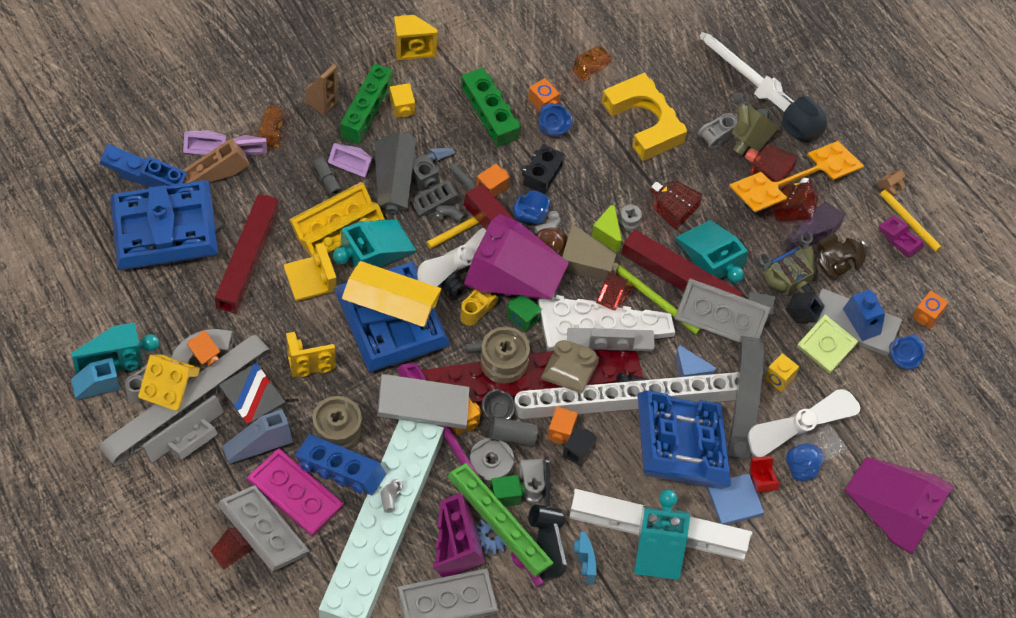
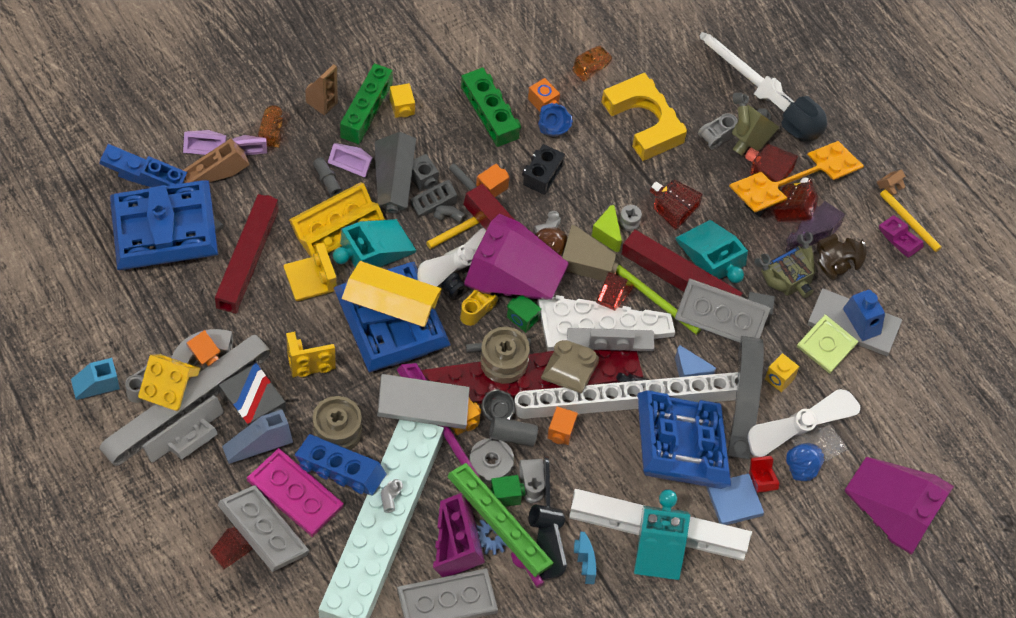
(117, 343): teal slope -> none
(414, 38): yellow slope -> none
(440, 153): sand blue bar -> none
(531, 207): blue hair -> none
(579, 446): black brick -> none
(805, 307): black brick -> none
(907, 351): blue hair -> none
(930, 310): orange brick -> none

